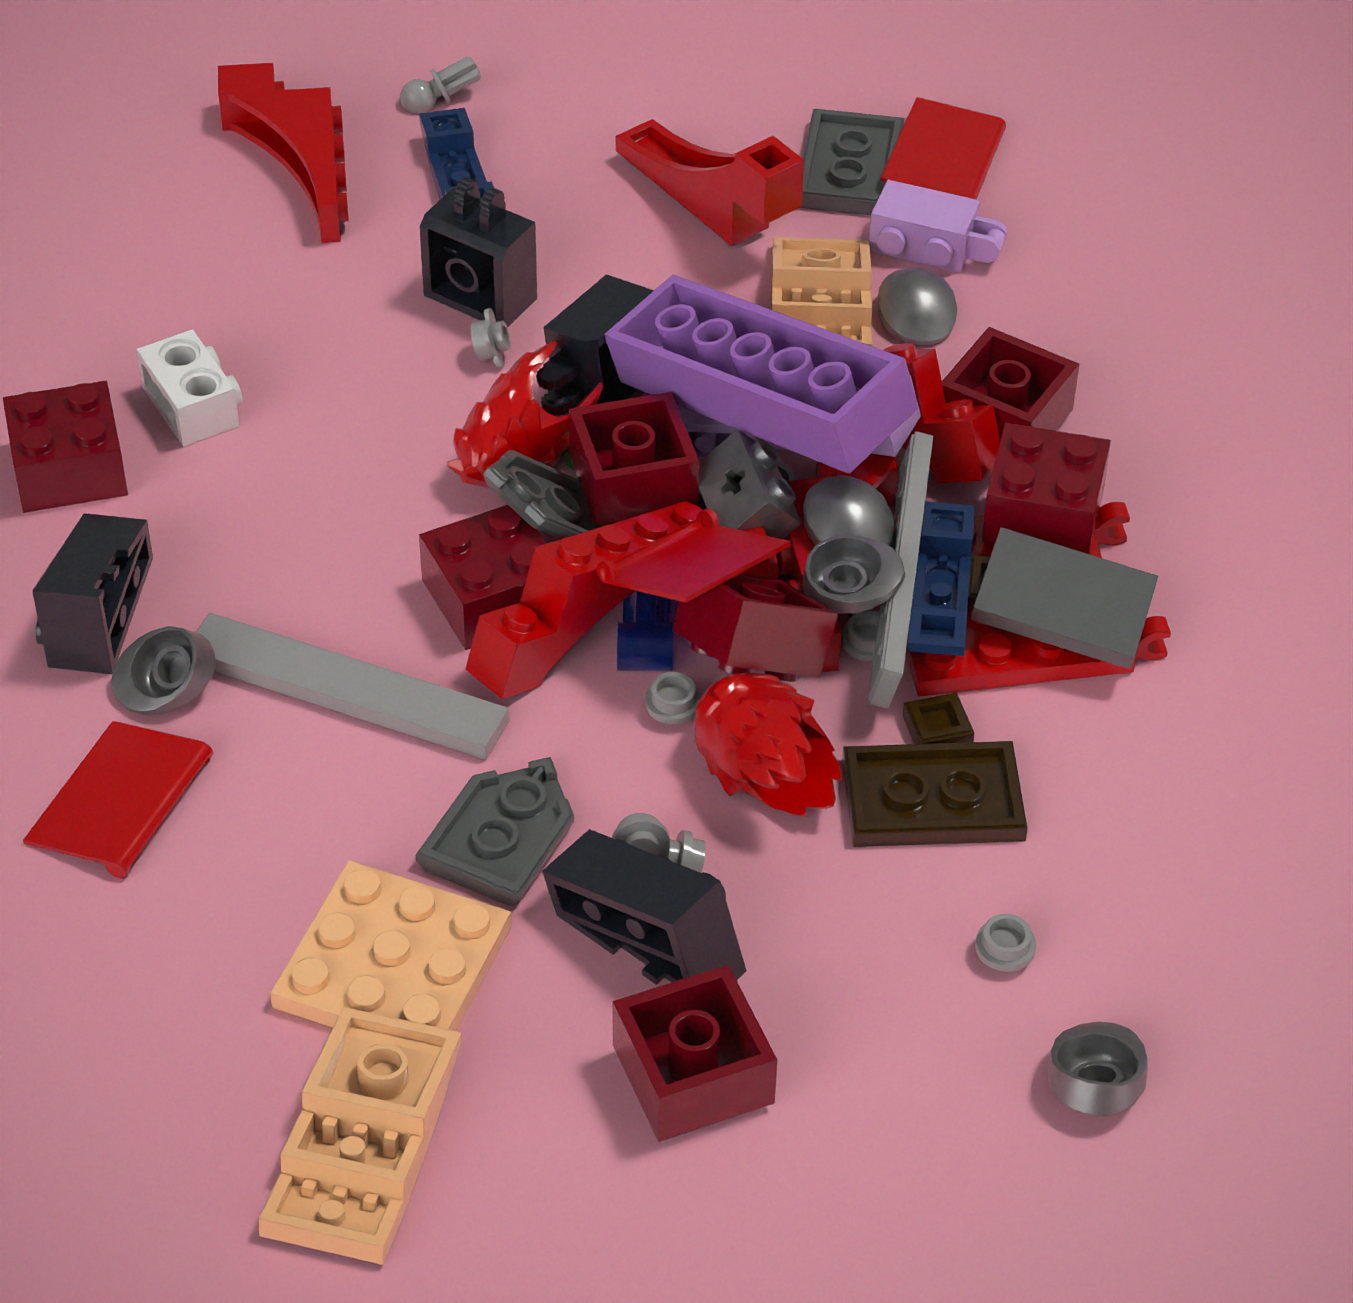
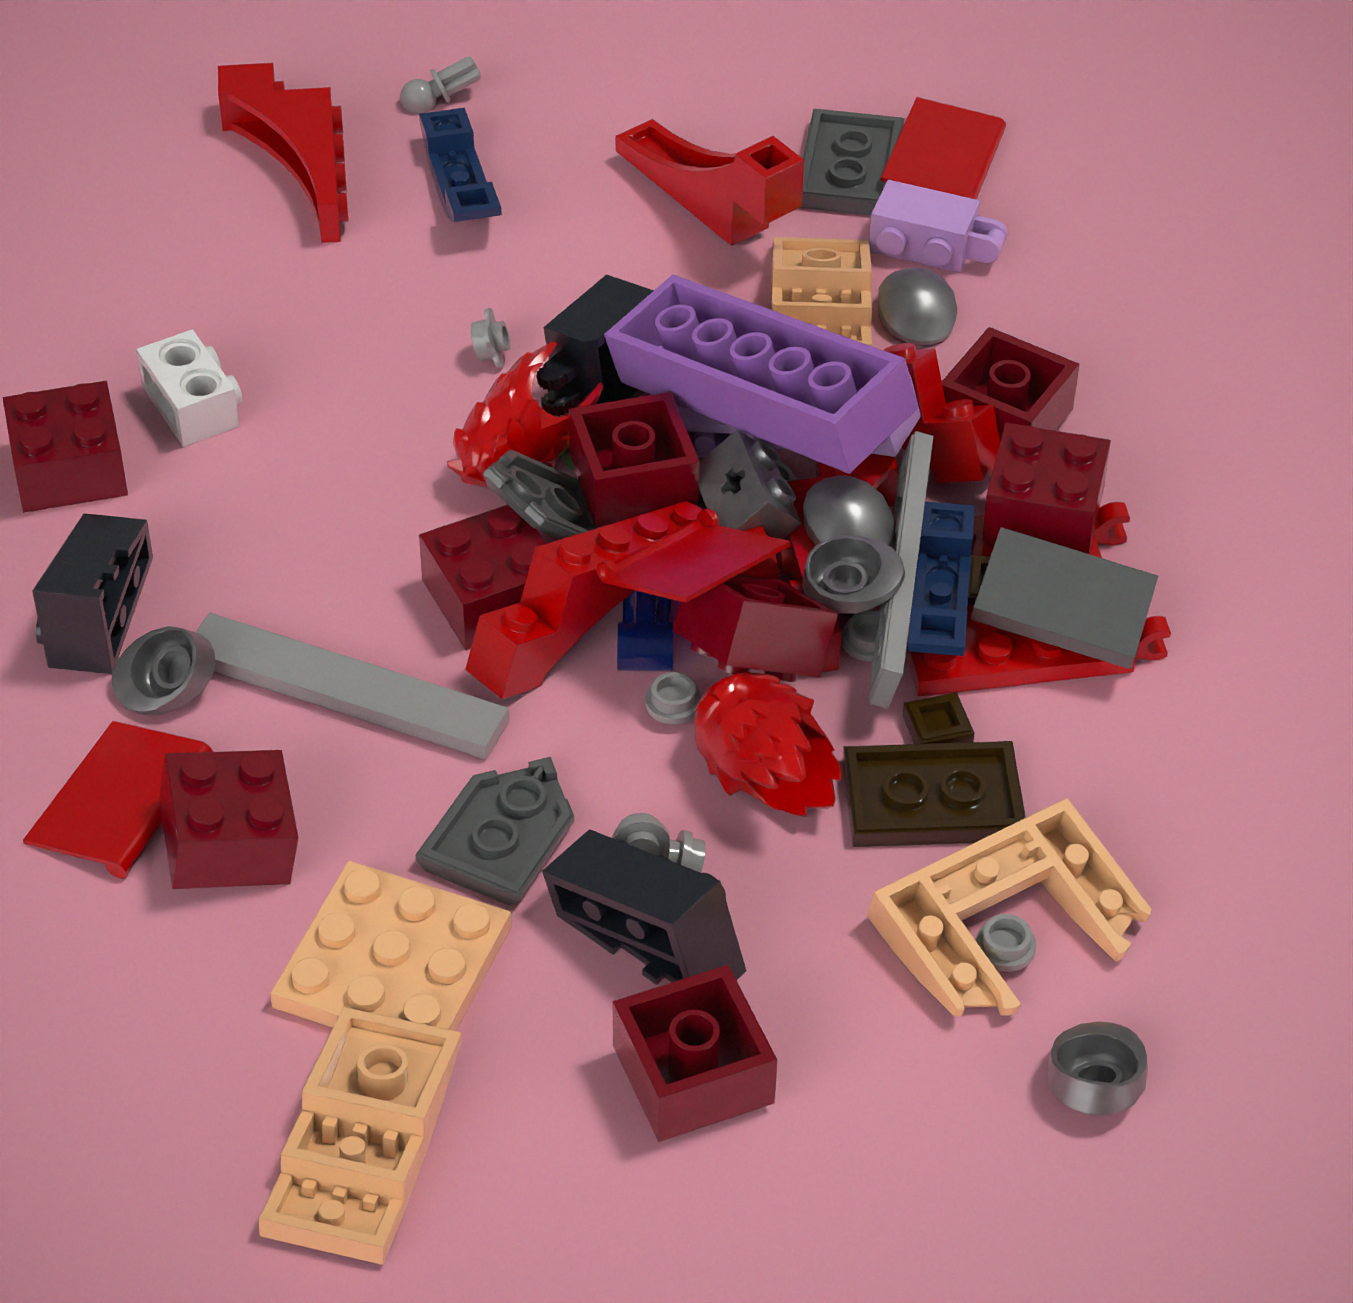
(227, 819): none -> dark red brick
(478, 254): black hinge -> none
(1055, 847): none -> light nougat wedge

